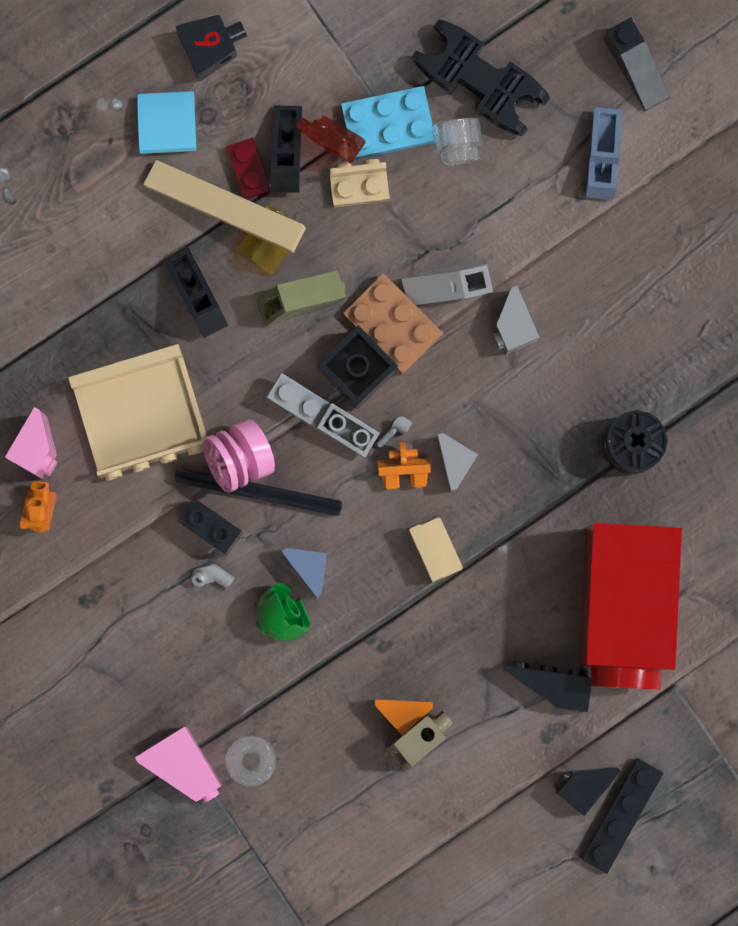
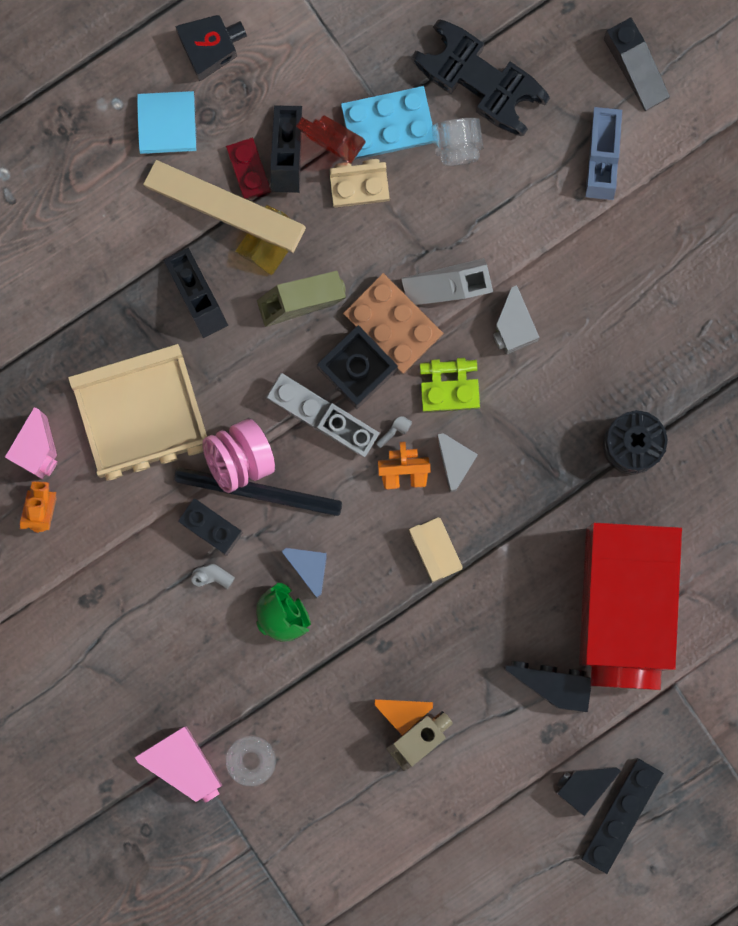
(449, 394): none -> lime plate

